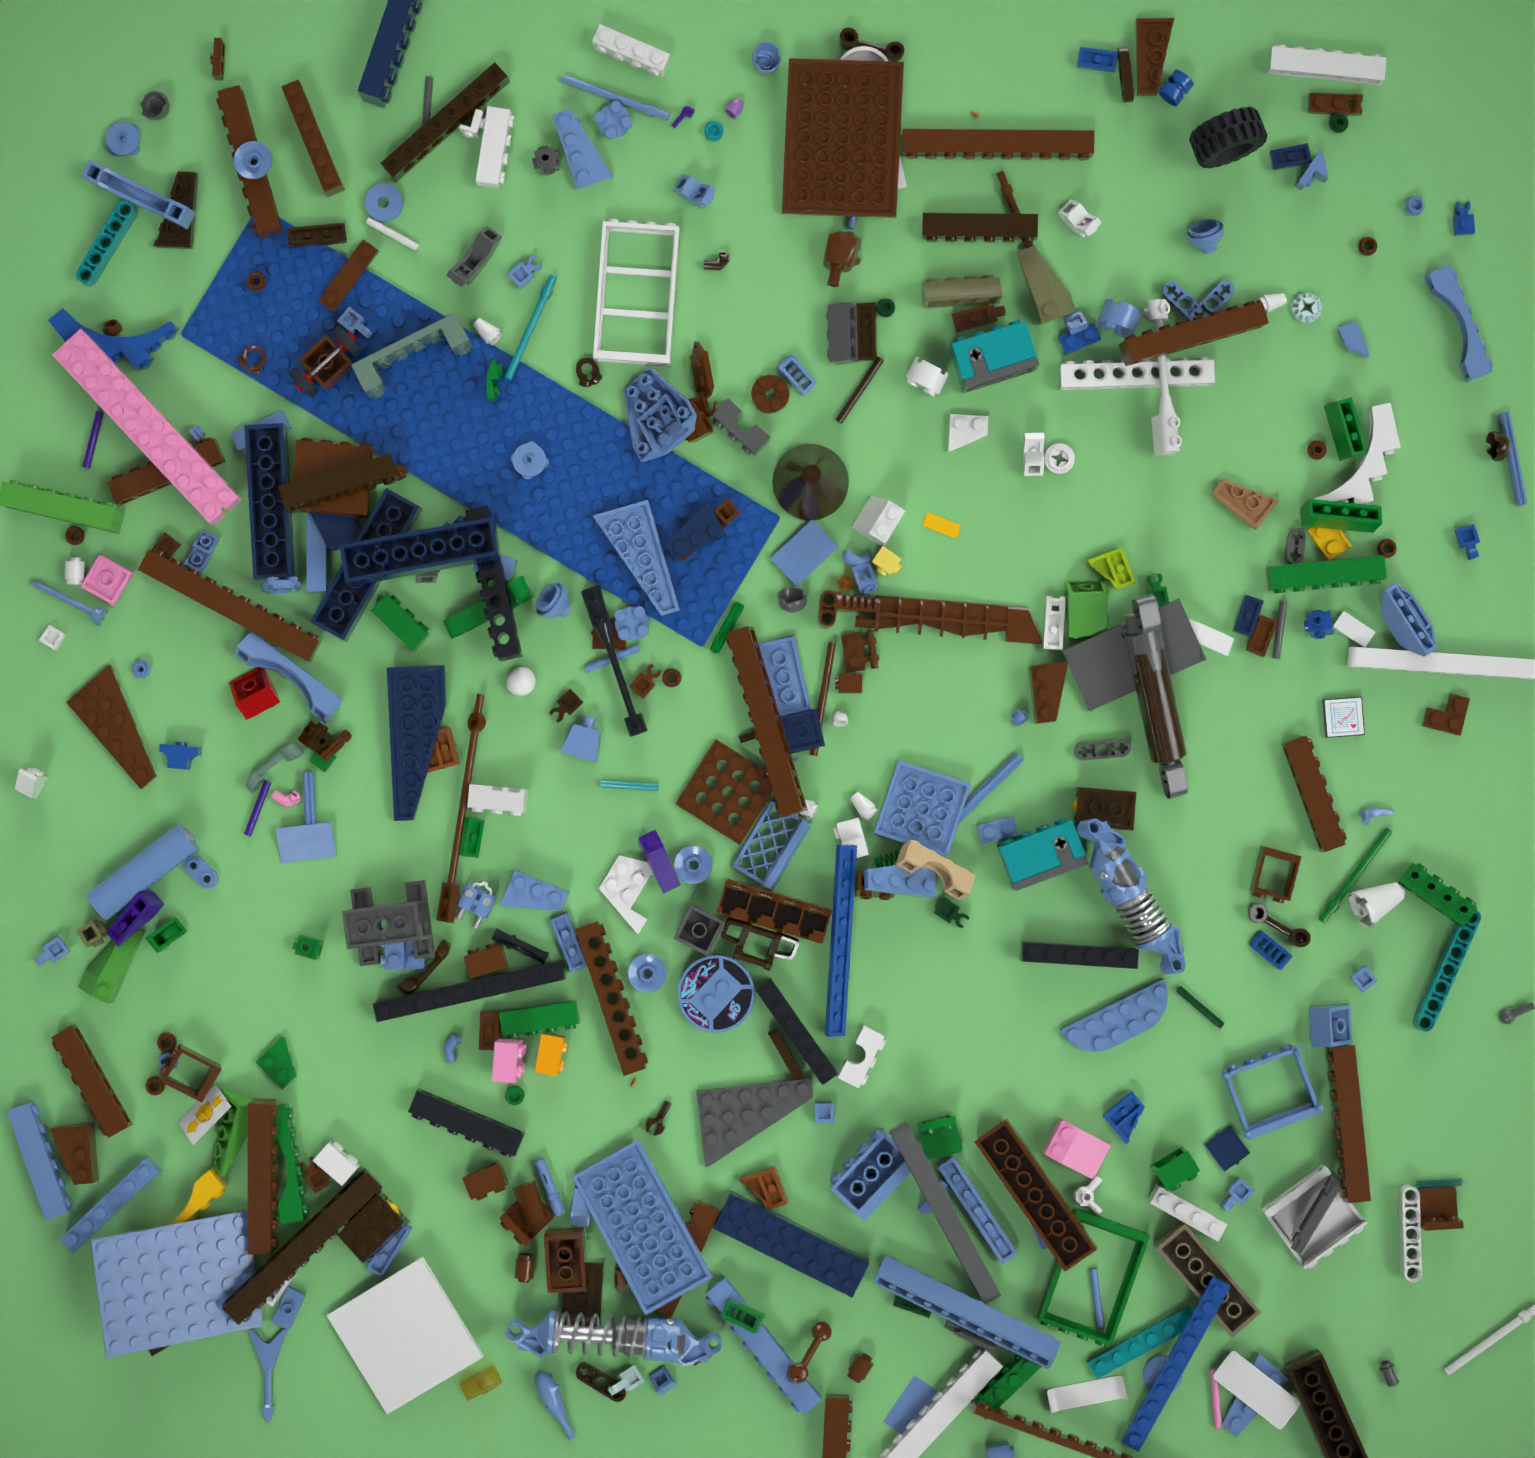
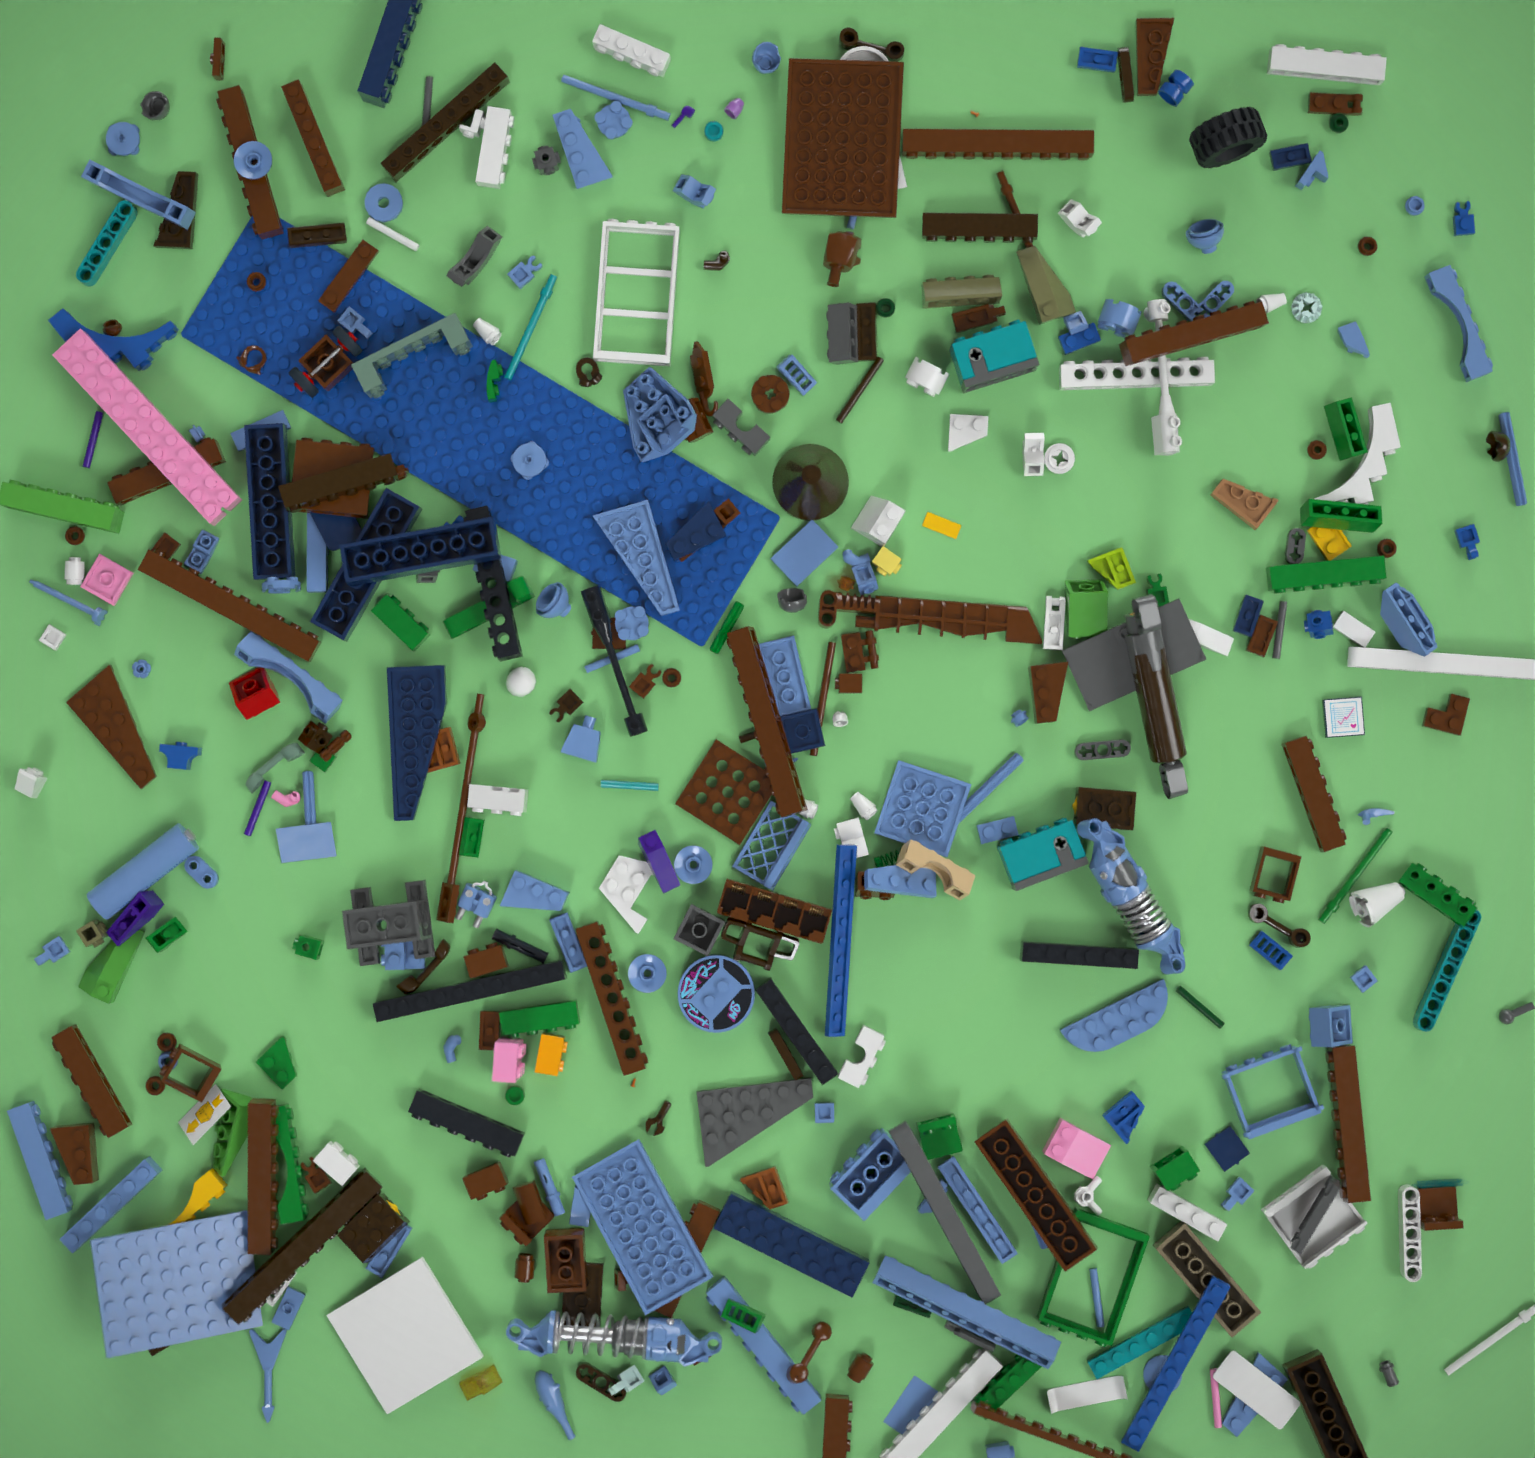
(948, 910): dark green plate -> none

